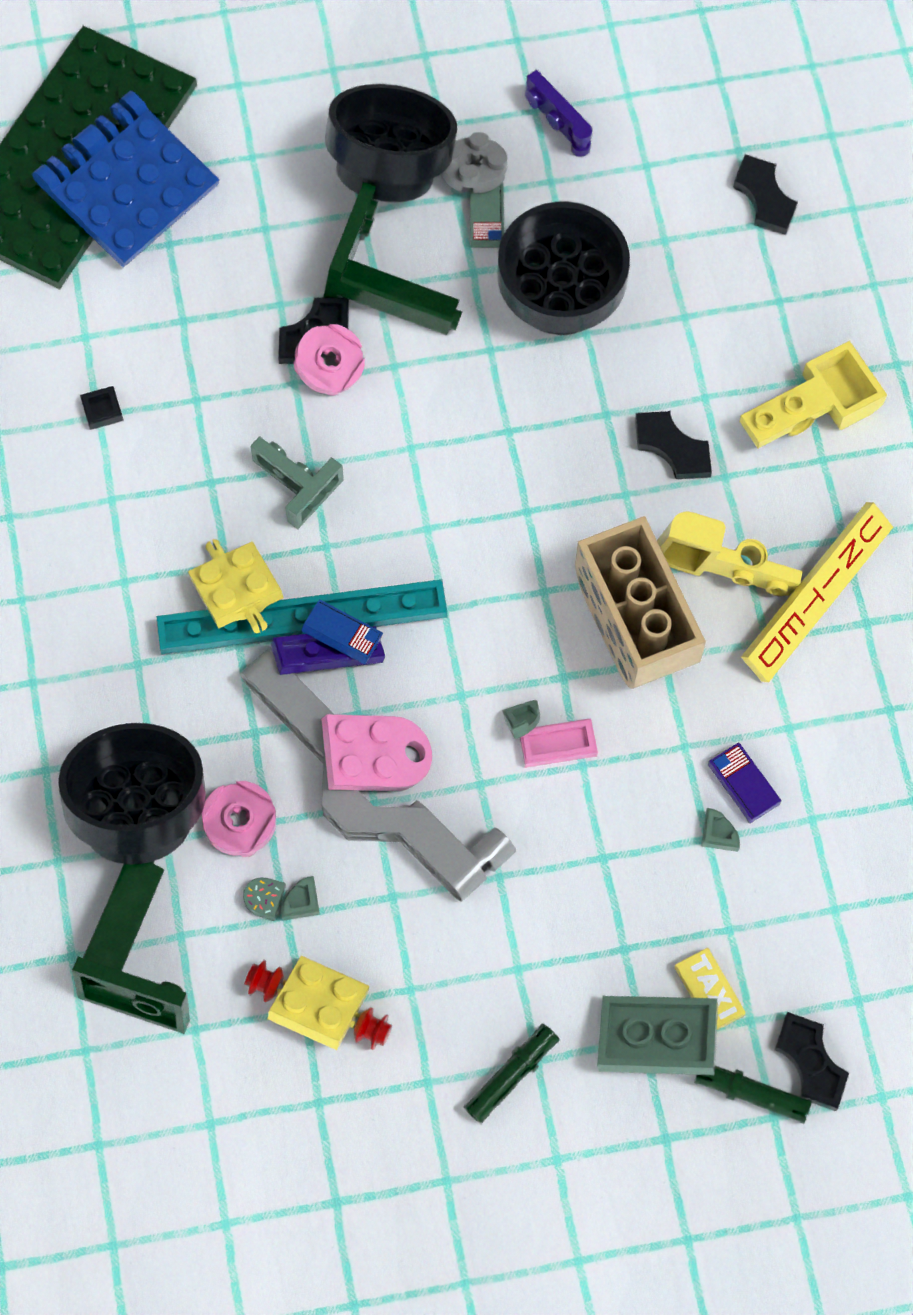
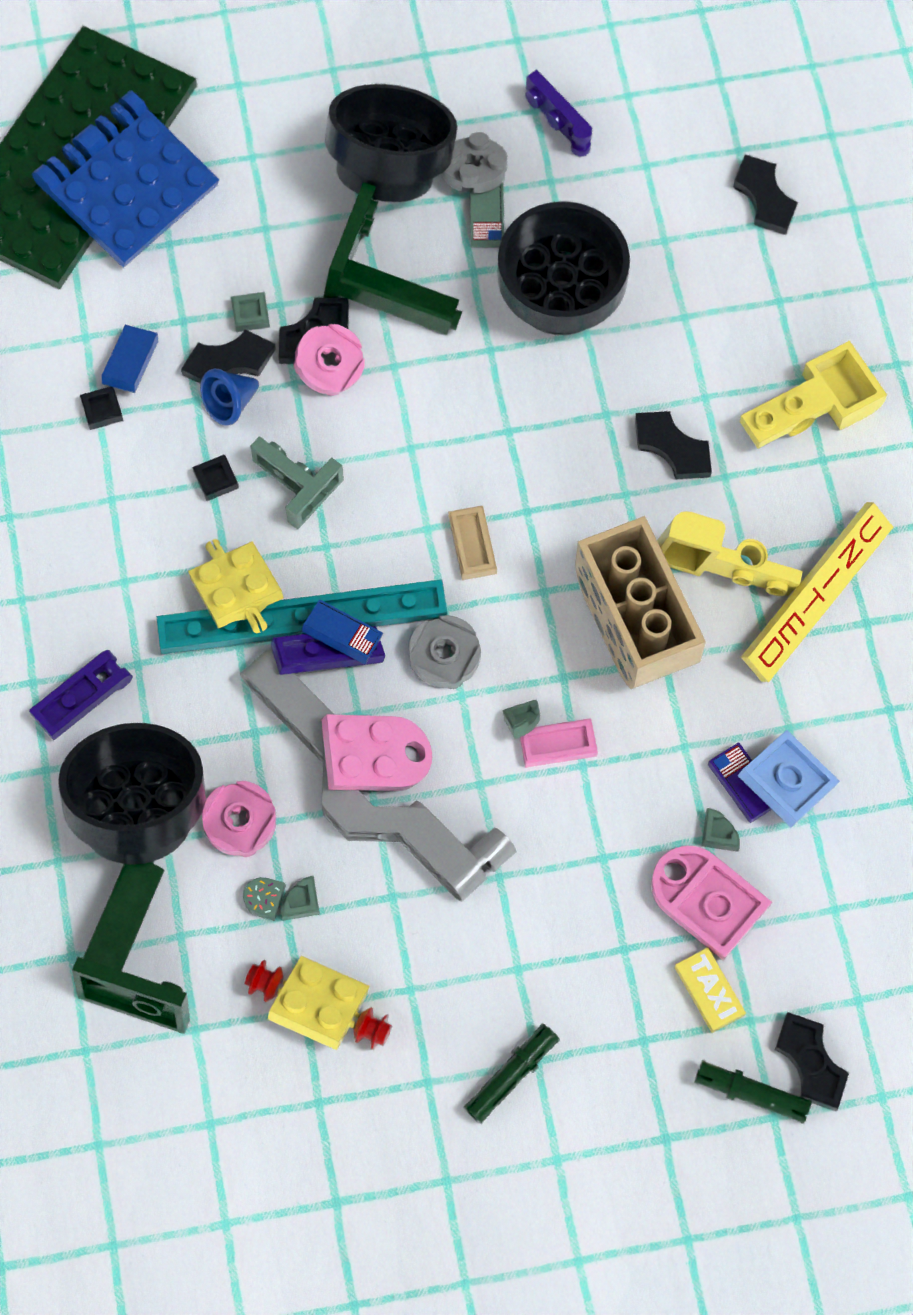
(80, 694): none -> dark purple plate
(129, 358): none -> blue tile
(215, 477): none -> black tile
(226, 394): none -> blue hat
(241, 356): none -> black tile
(250, 311): none -> sand green tile
(437, 633): none -> light grey plate
(472, 542): none -> tan tile
(658, 1035): sand green plate -> none
(709, 900): none -> bright pink plate
(788, 778): none -> light blue plate

